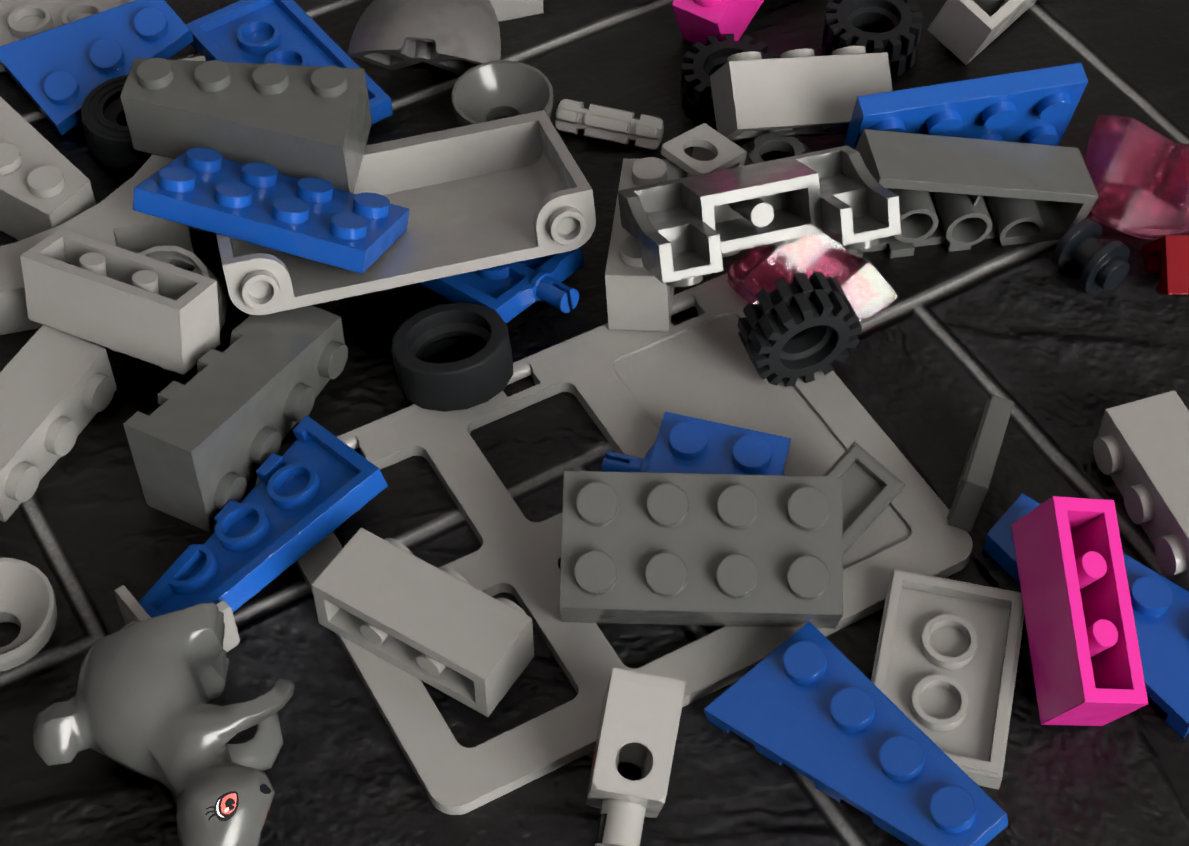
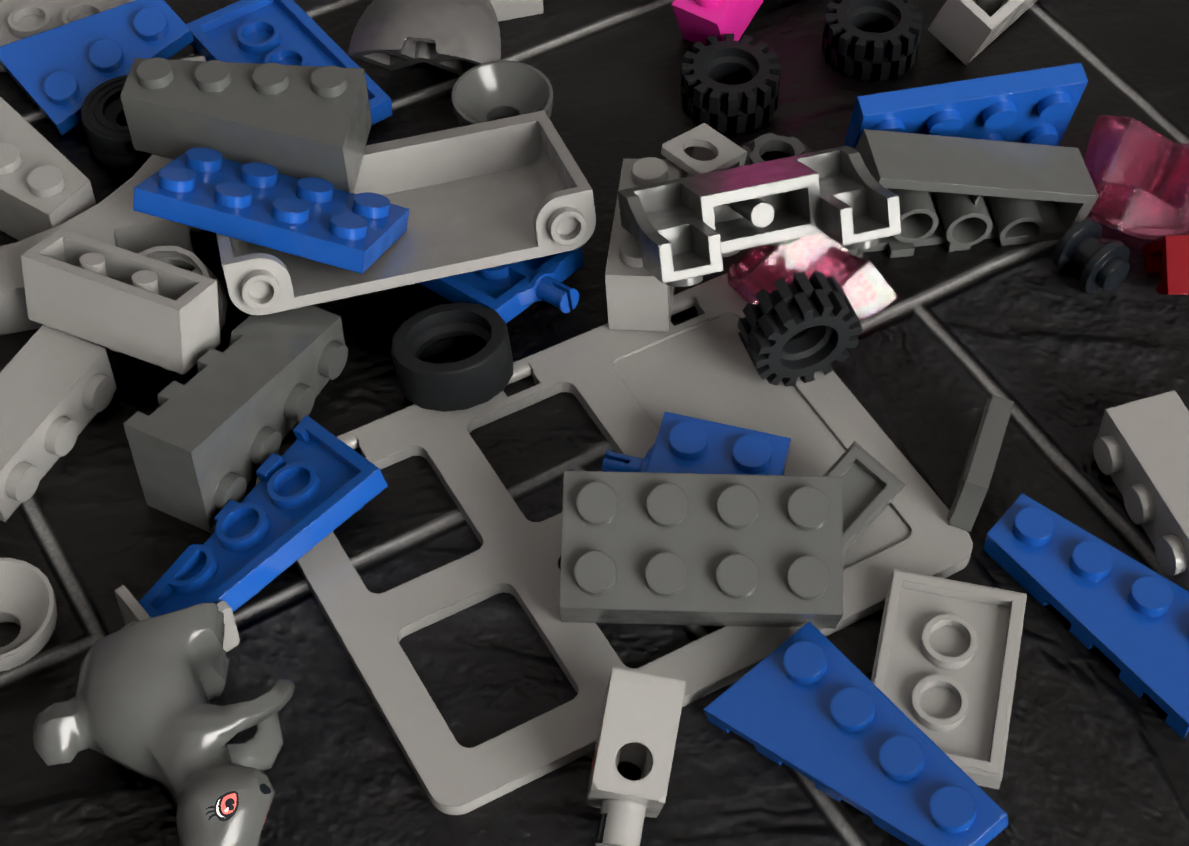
(425, 620): light grey brick -> none
(609, 124): light grey axle -> none
(795, 92): light grey brick -> none
(1078, 612): dark pink brick -> none

